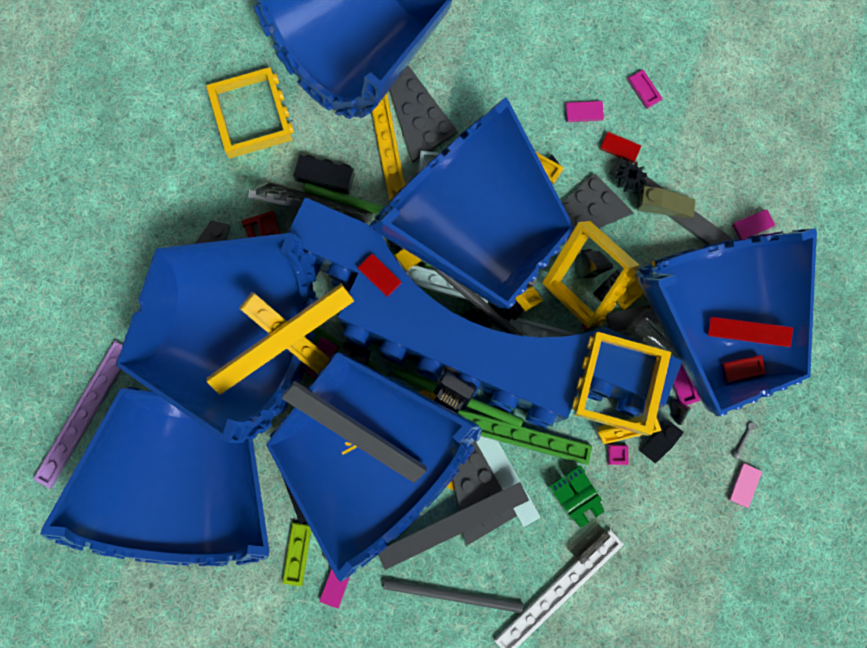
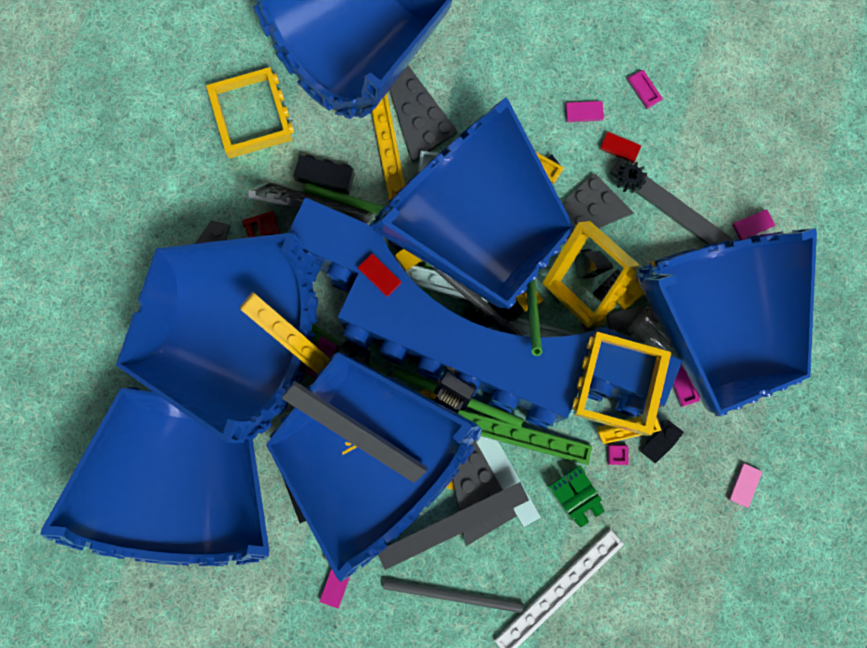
(80, 419): lavender tile -> none
(280, 339): yellow tile -> none
(297, 554): lime tile -> none
(535, 335): none -> bright green piece
(588, 542): clear smoke tile -> none
(665, 202): olive slope -> none
(679, 411): black tile -> none
(743, 368): red tile -> none
(750, 331): red tile -> none
(751, 426): light grey hinge -> none

